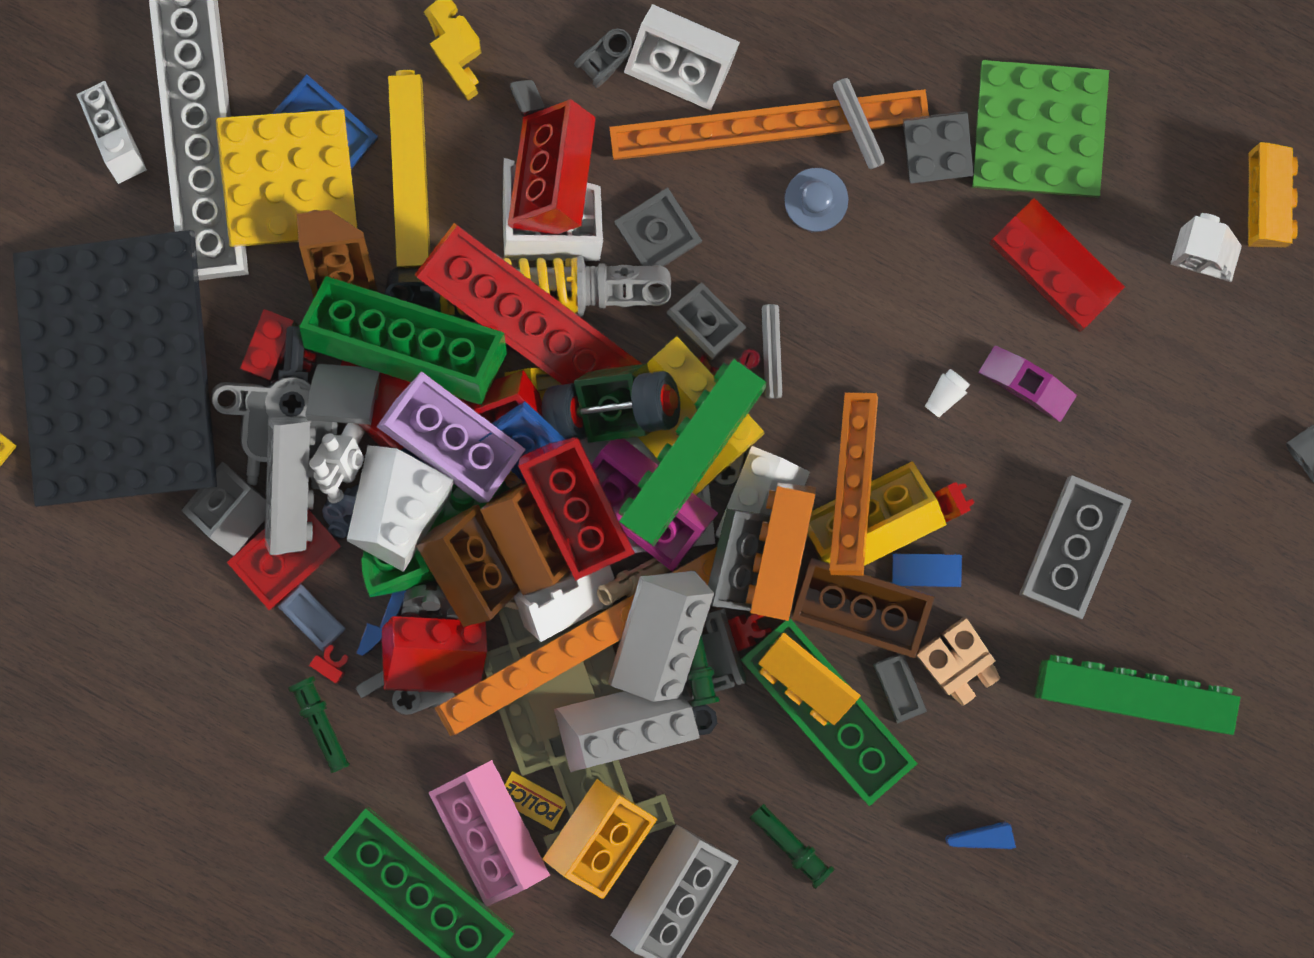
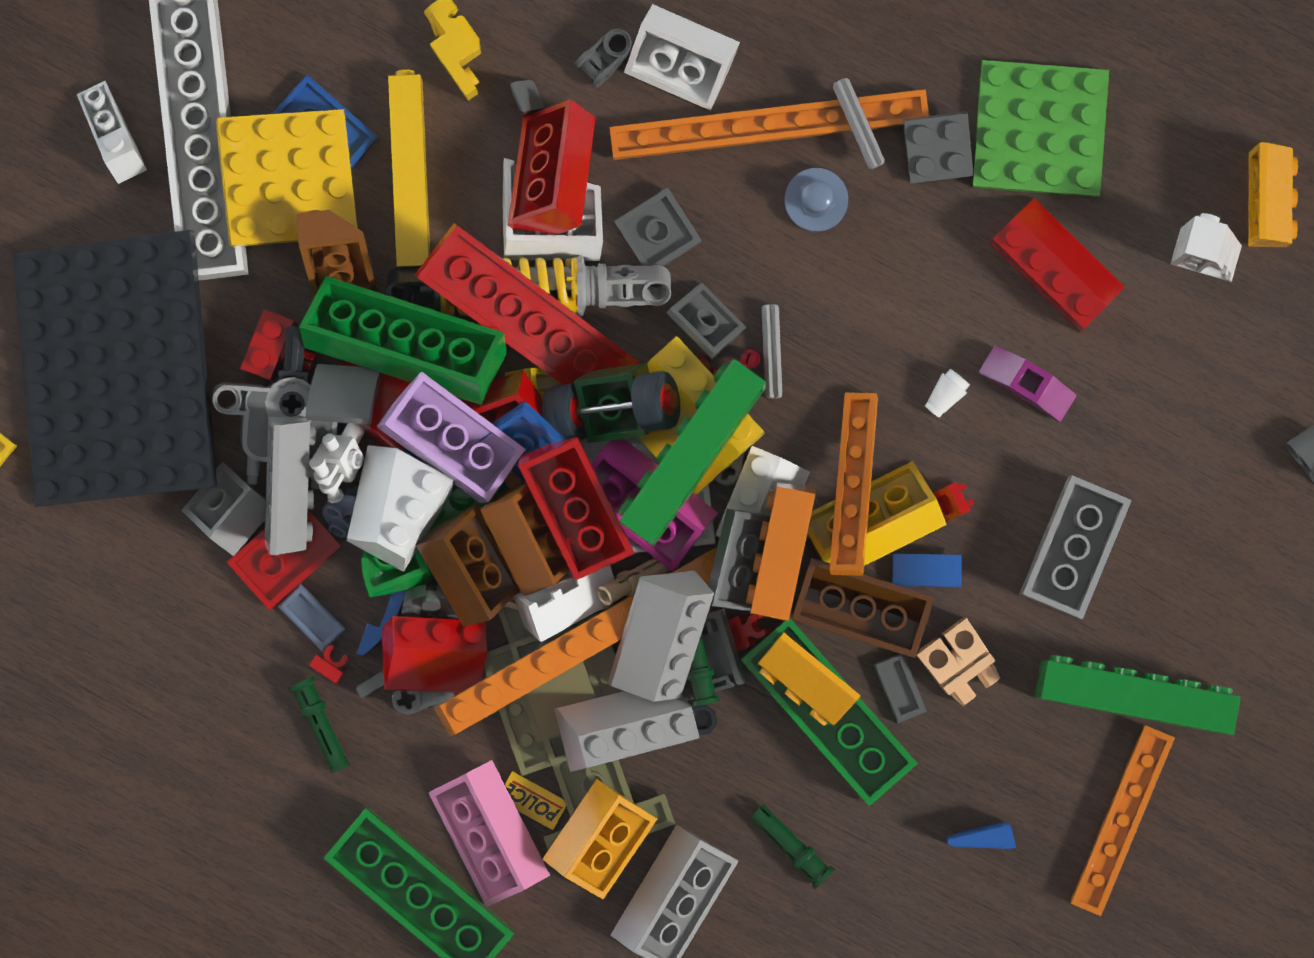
(1122, 820): none -> orange plate

